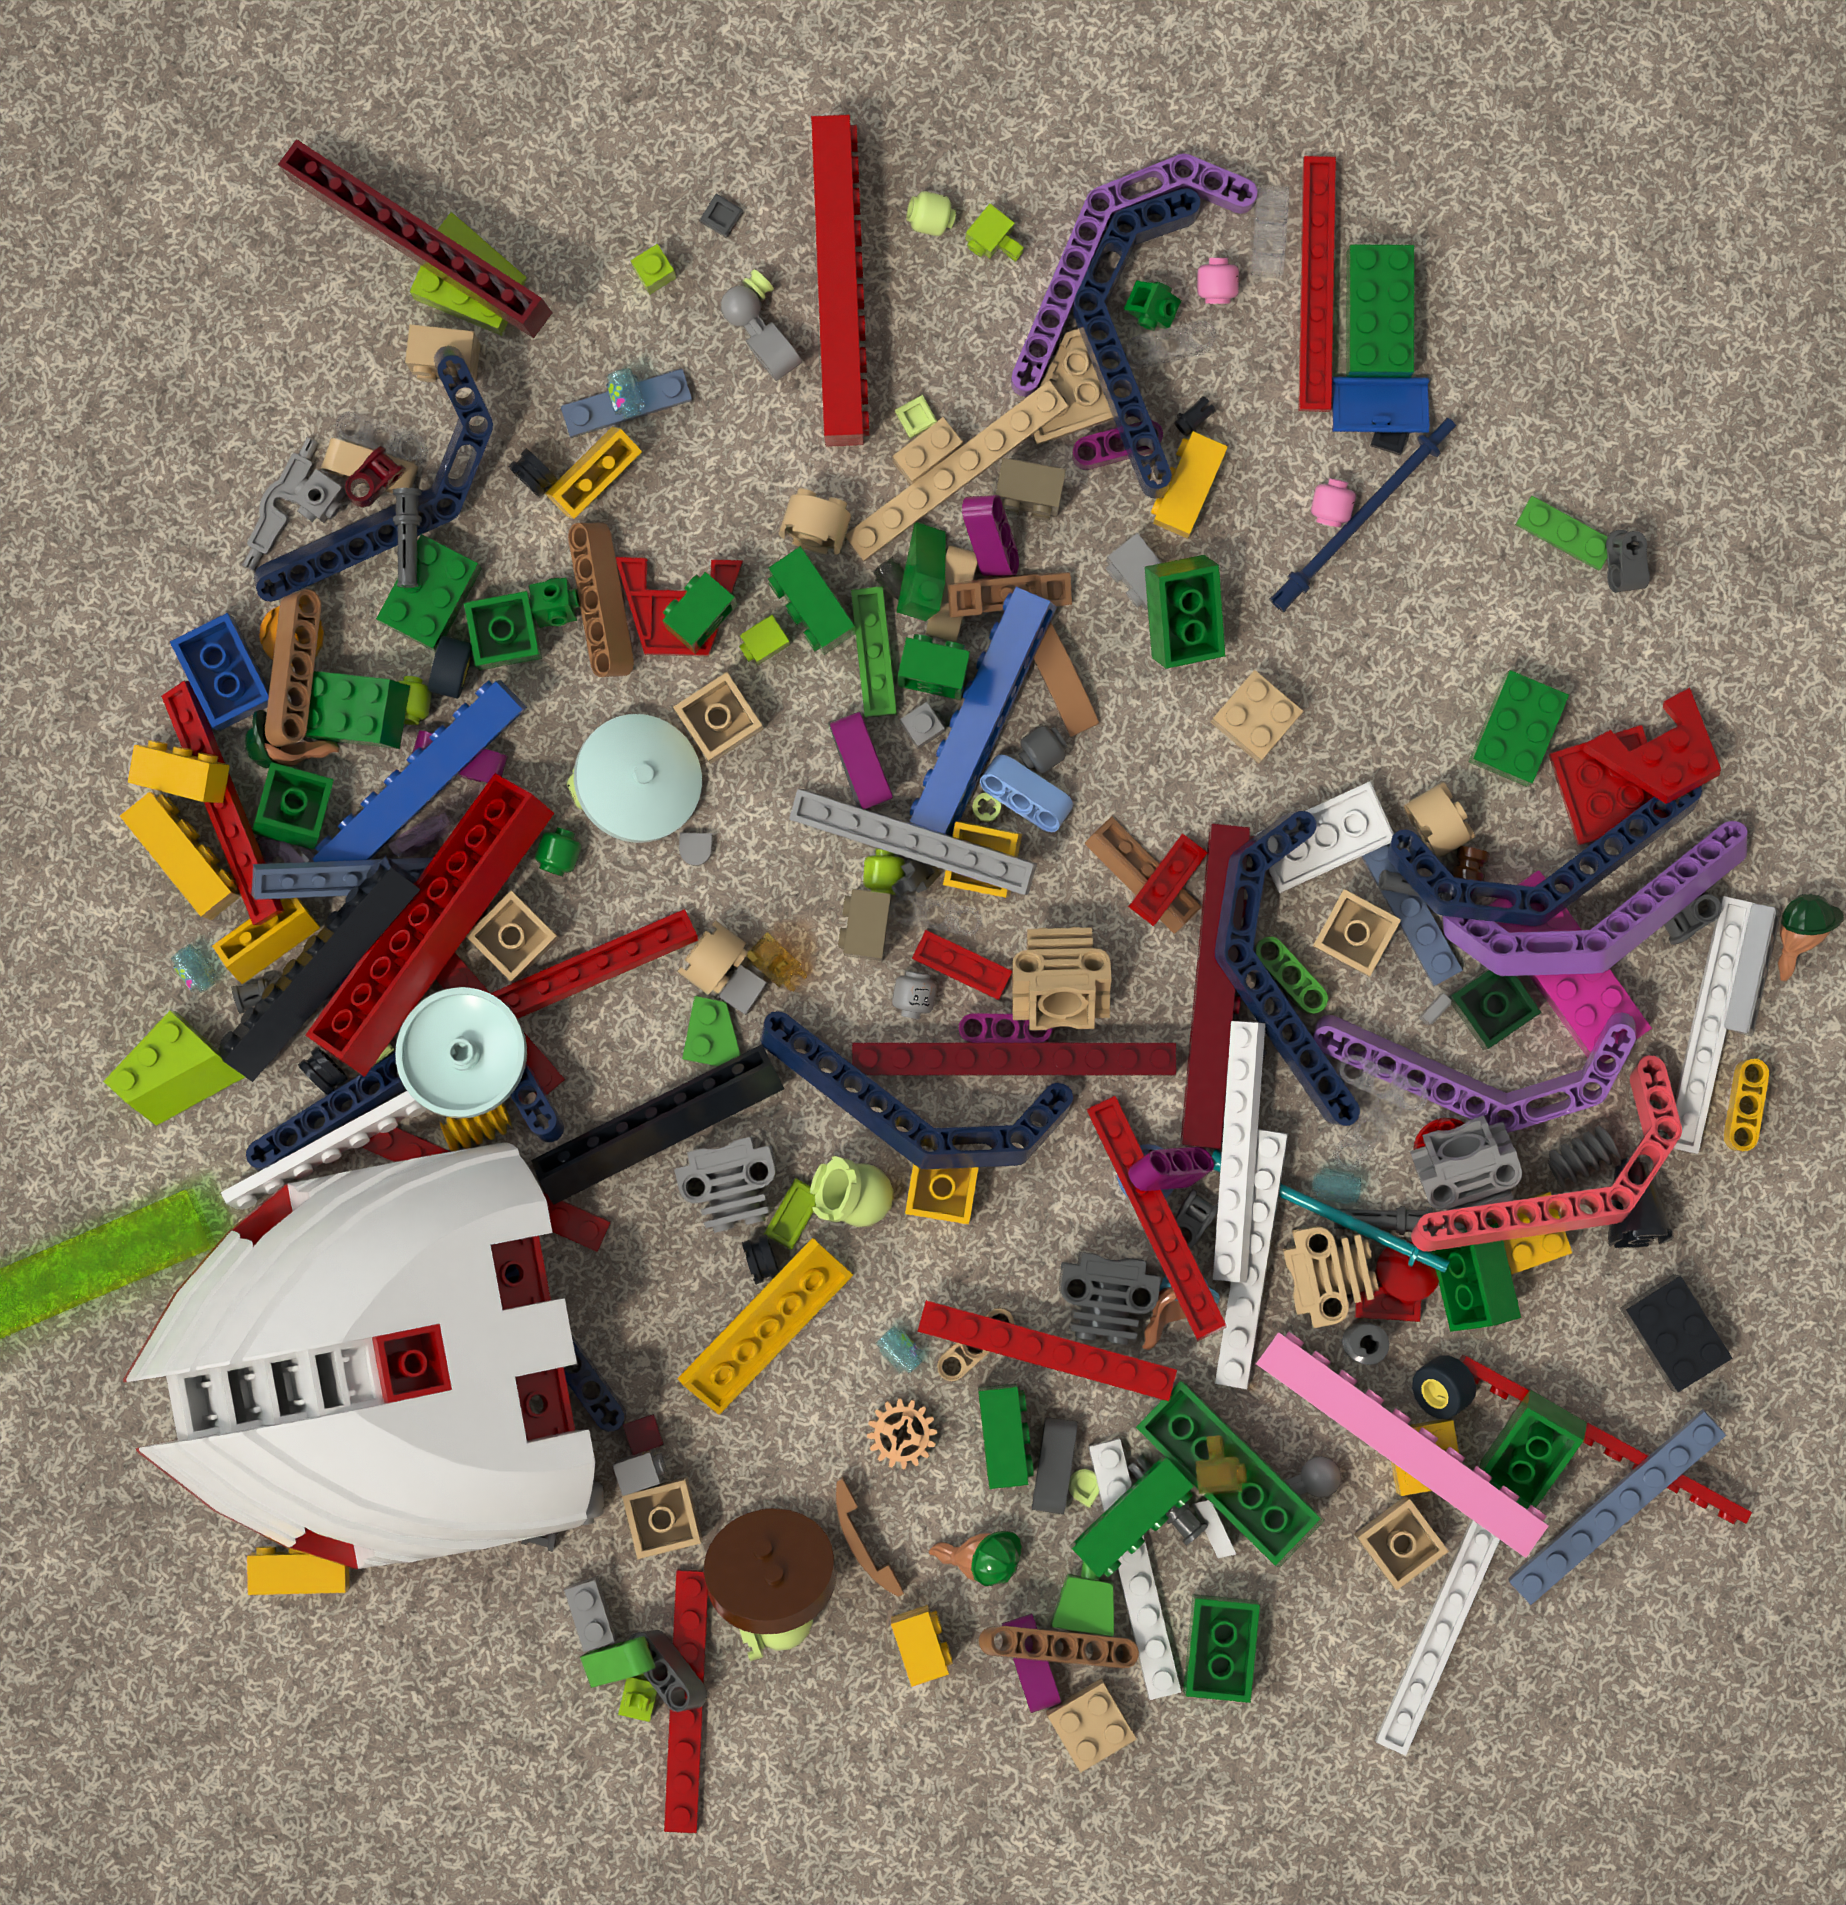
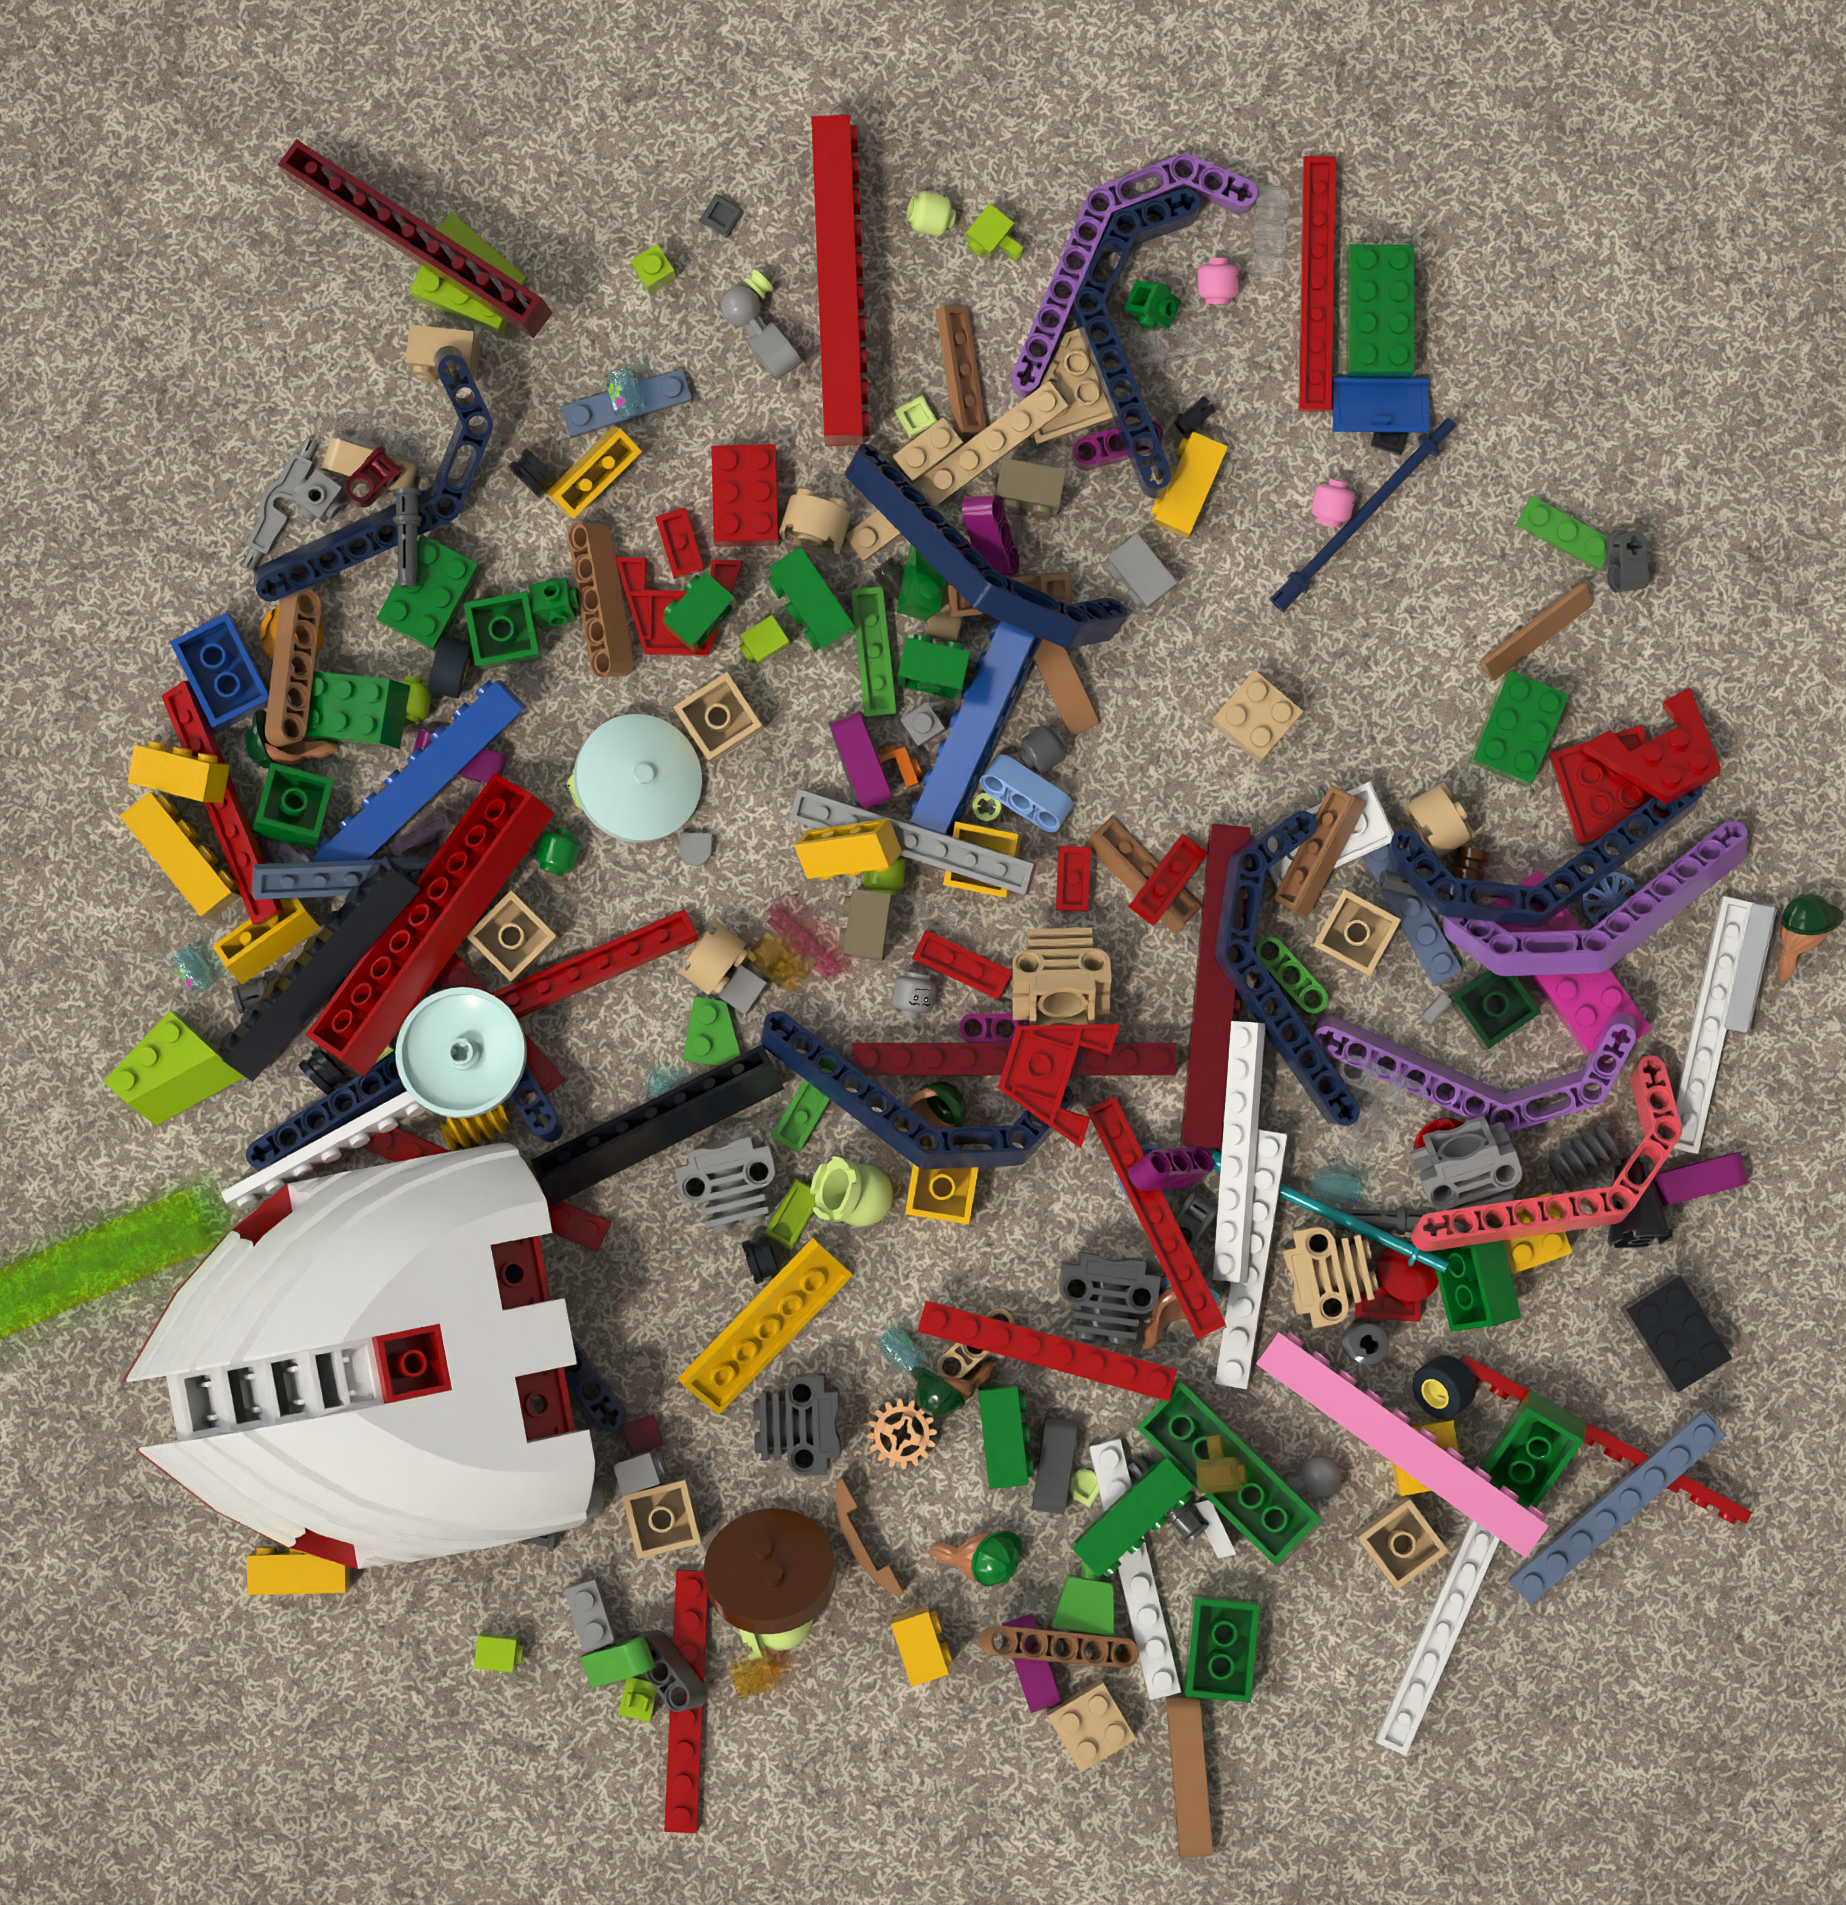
(498, 1652): none -> lime brick
(662, 1081): none -> clear light blue tile
(679, 543): none -> red plate
(745, 495): none -> red brick
(754, 1676): none -> clear yellow brick
(799, 1424): none -> dark grey piece
(801, 1116): none -> bright green plate
(803, 942): none -> clear pink plate
(848, 849): none -> yellow brick
(909, 768): none -> orange bracket
(917, 877): dark grey plate -> none
(938, 1105): none -> dark green piece
(944, 1396): none -> dark green piece
(961, 370): none -> medium nougat plate
(969, 570): none -> dark blue beam
(1041, 1066): none -> red wing
(1073, 878): none -> red plate
(1185, 611): green brick -> none
(1189, 1777): none -> medium nougat beam
(1320, 852): none -> medium nougat slope
(1537, 632): none -> medium nougat slope
(1609, 899): none -> medium blue wheel
(1689, 921): dark grey piece -> none
(1701, 1178): none -> magenta beam
(1757, 1093): yellow beam -> none

